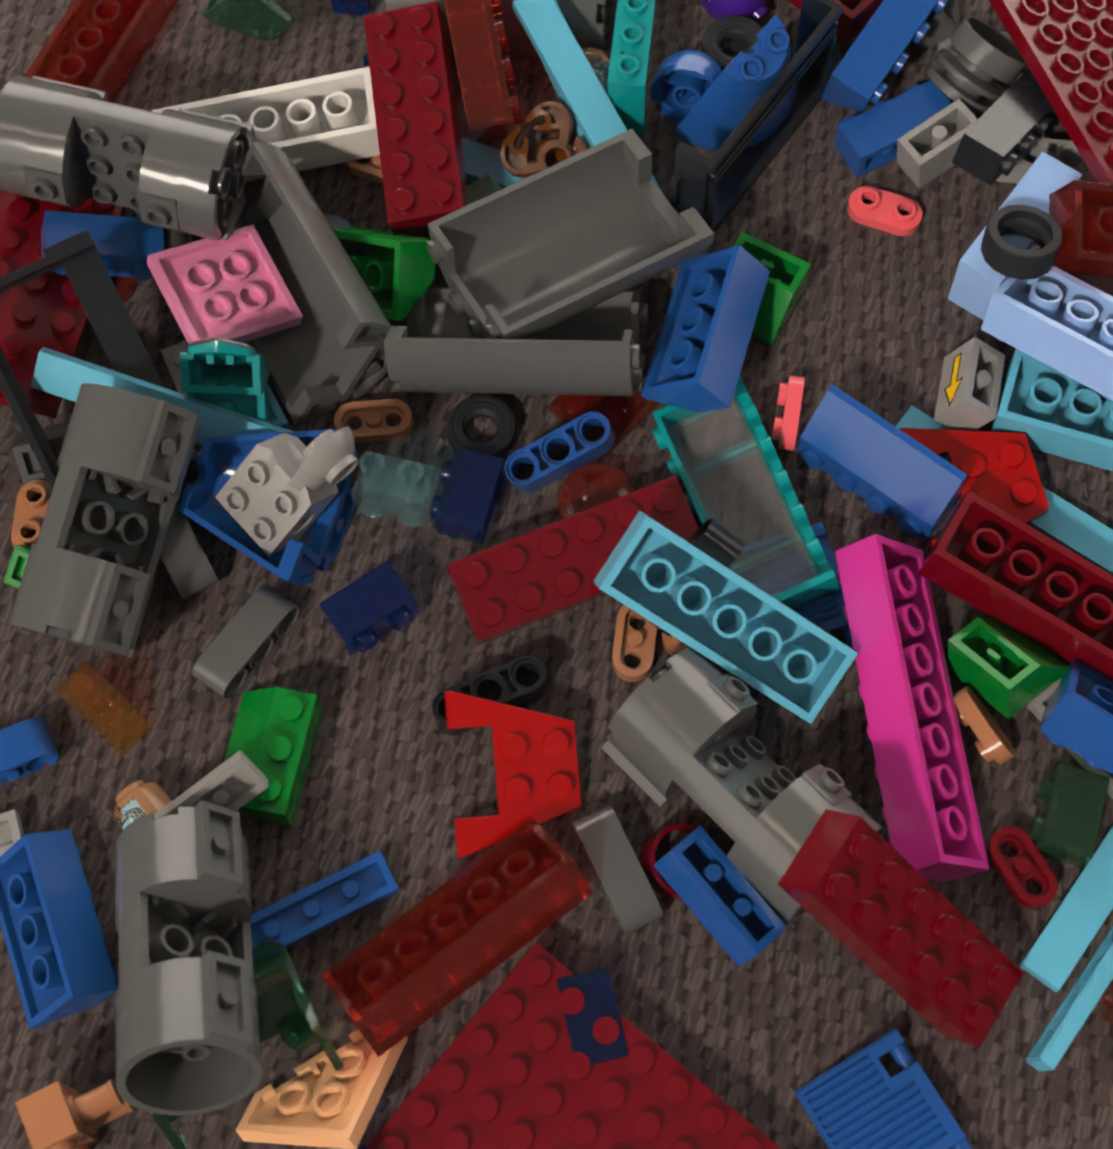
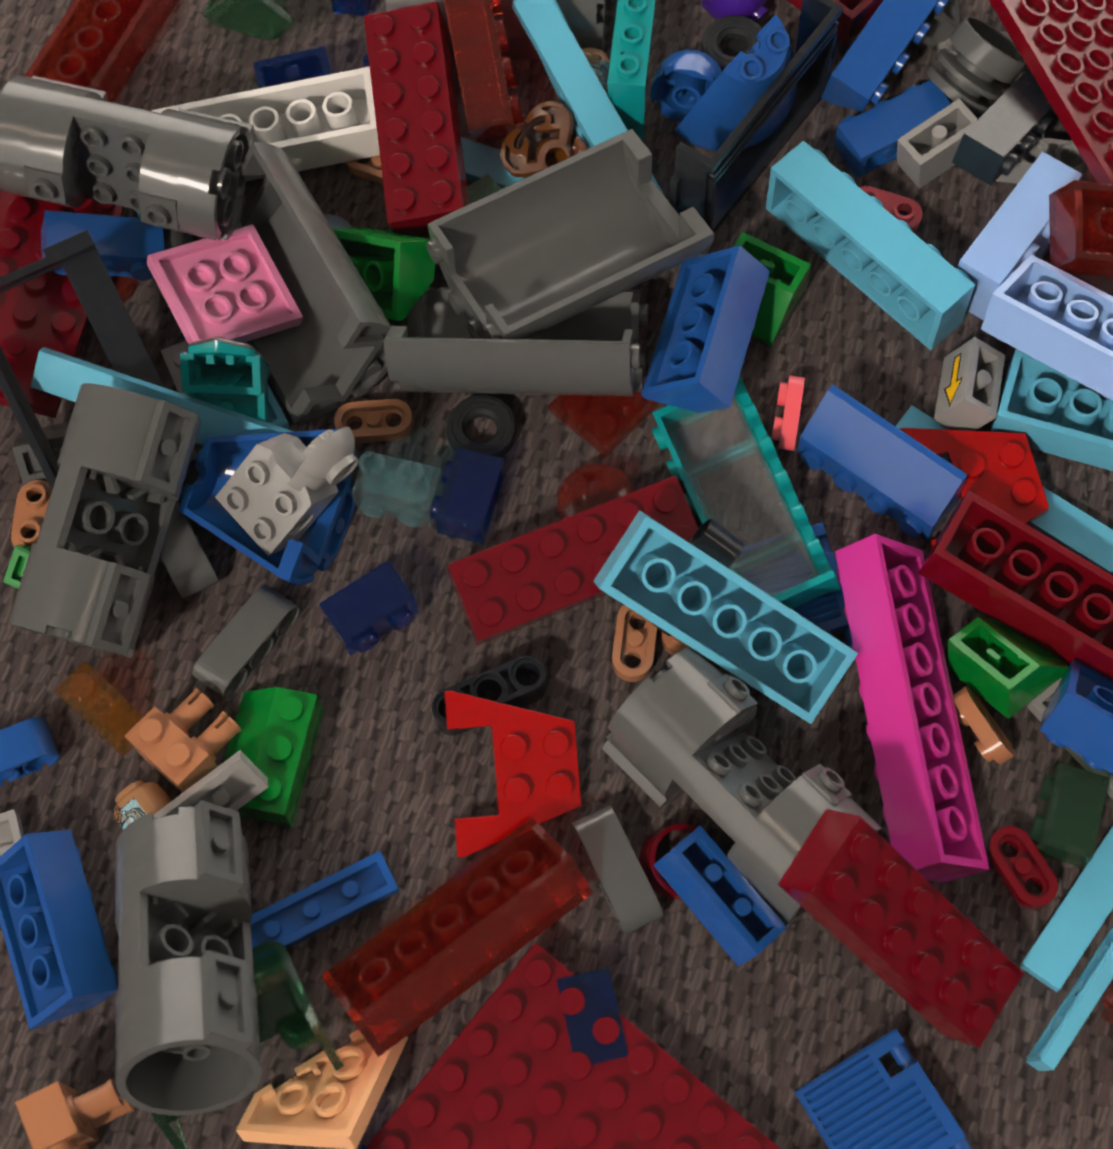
(169, 749): none -> nougat brick
(293, 67): none -> clear blue brick
(580, 453): blue beam -> none
(868, 245): none -> medium azure brick
(1023, 221): black tyre -> none

